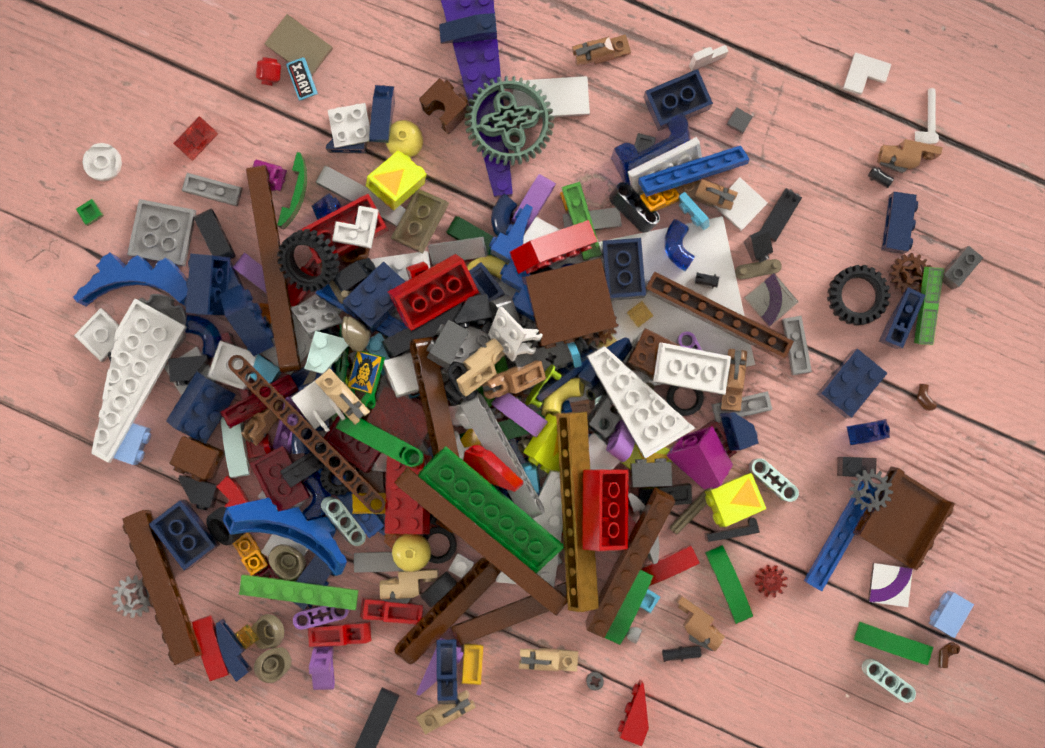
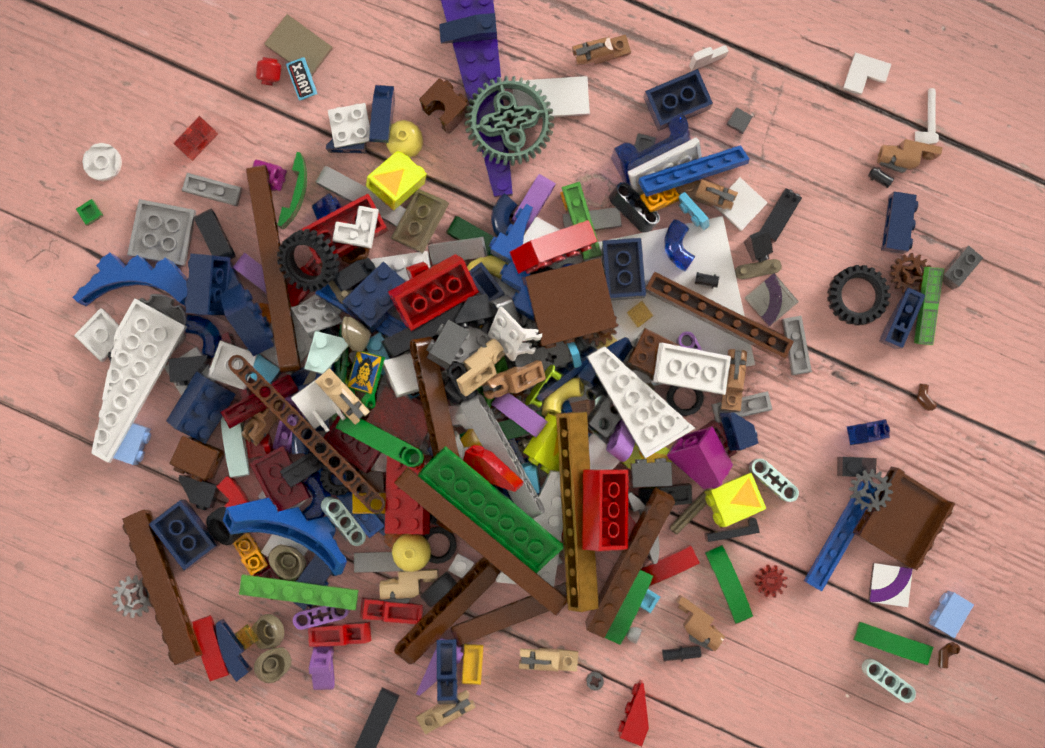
(851, 383): dark blue brick -> none

